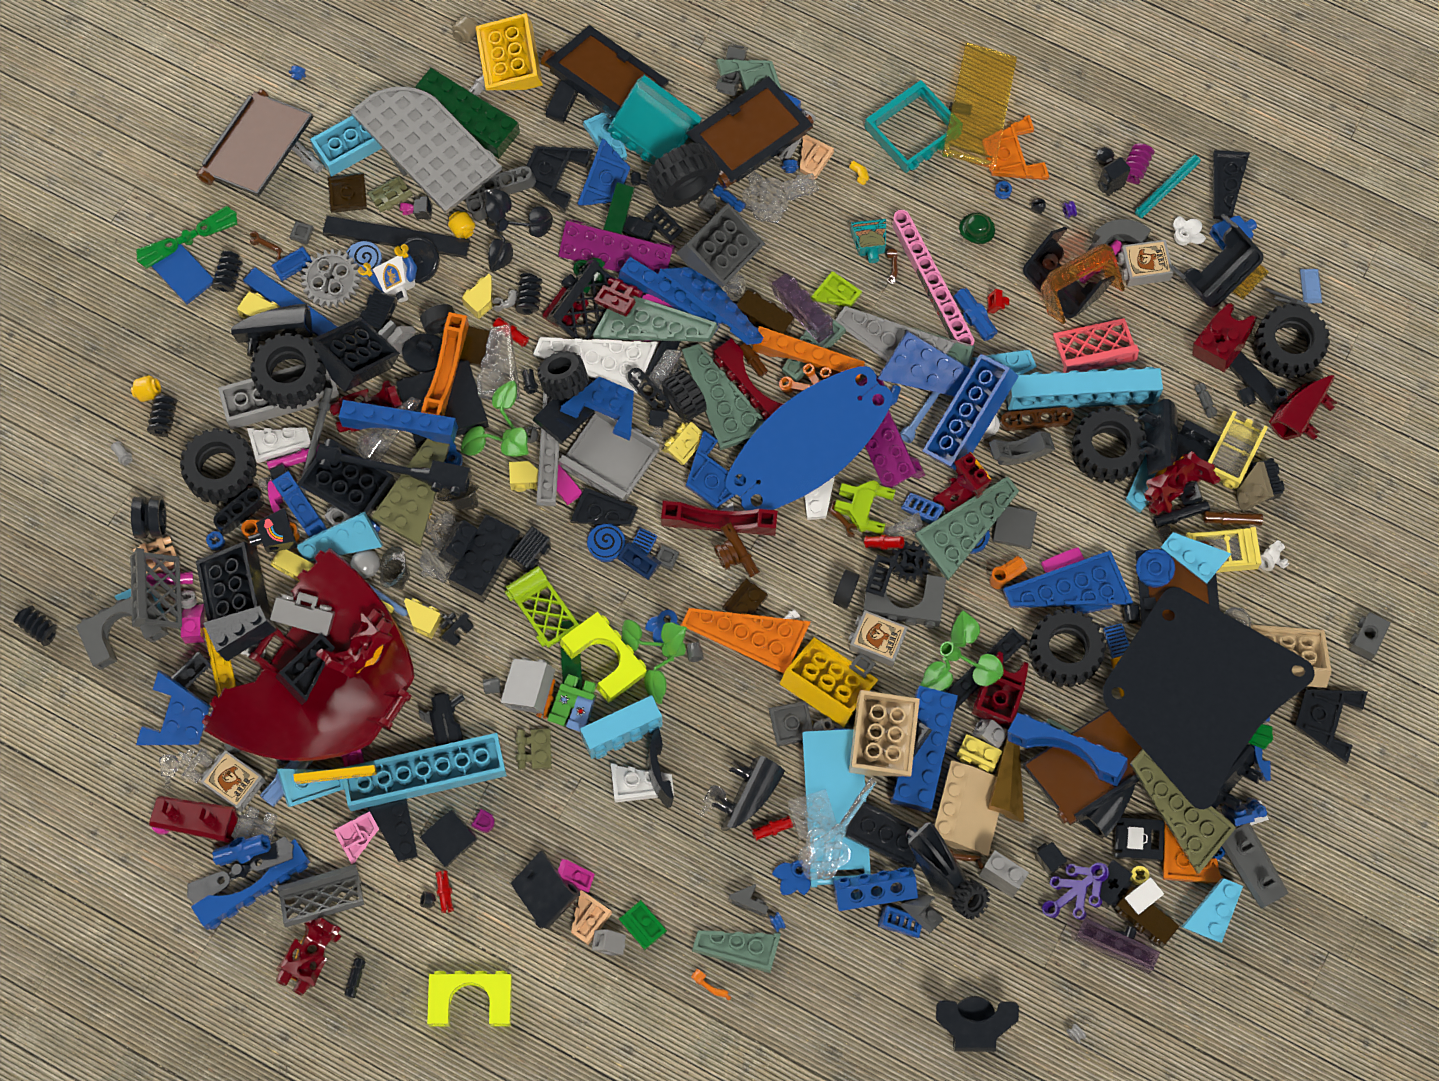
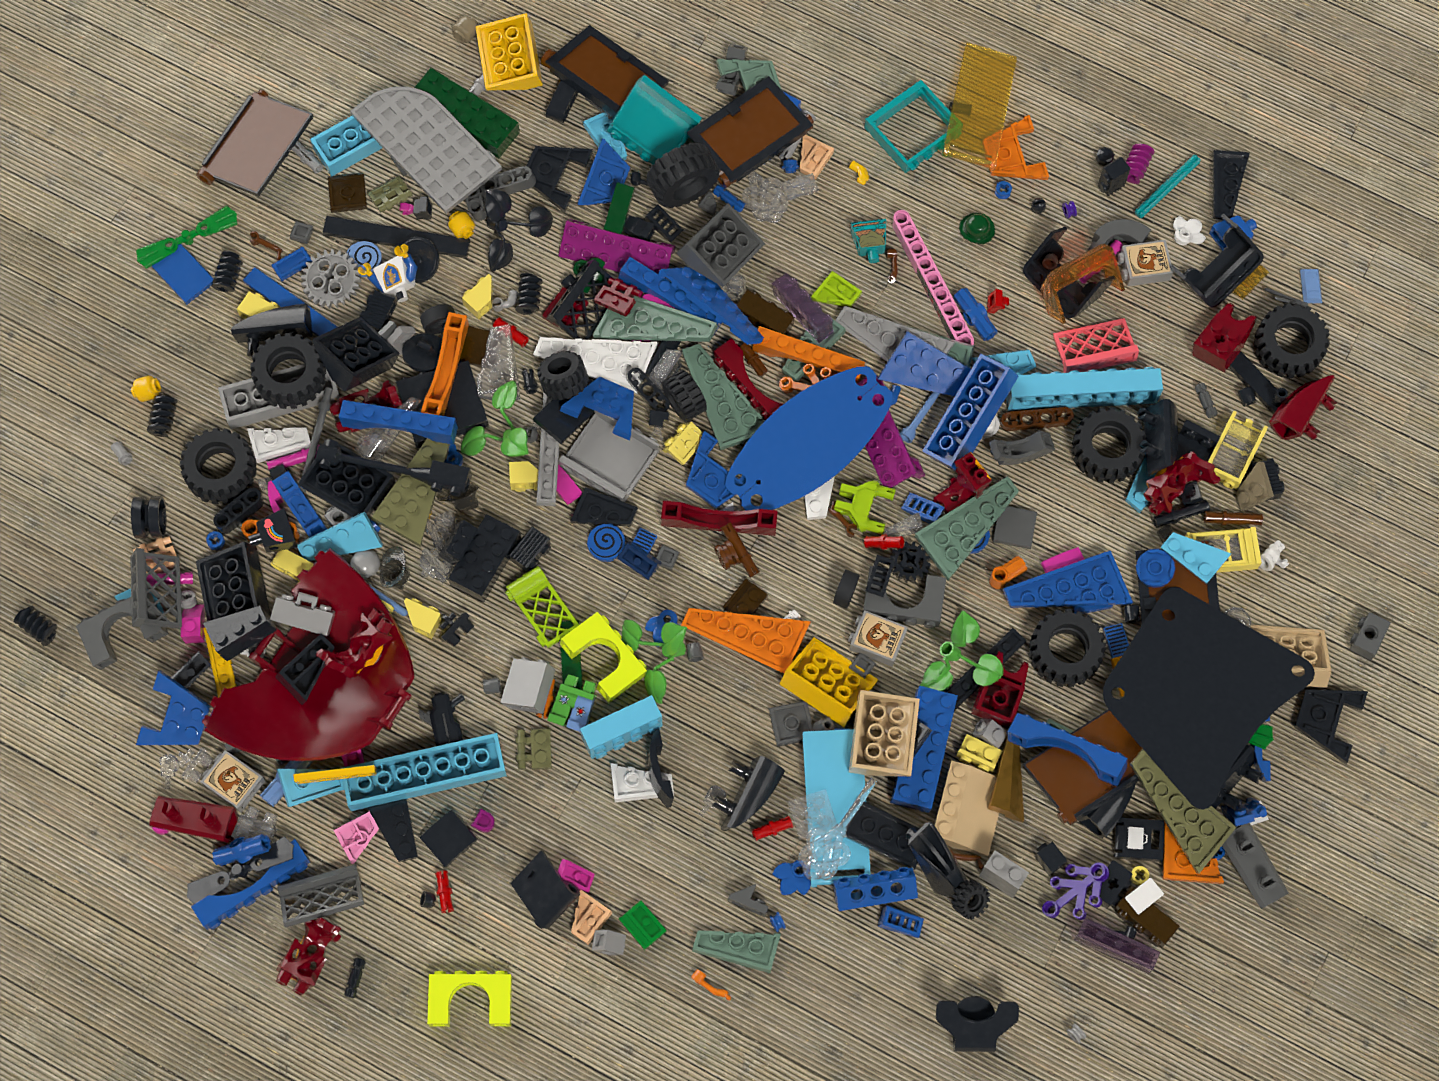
(297, 72): blue plate -> none
(922, 912): dark grey slope -> none
(1215, 911): medium azure wedge -> none

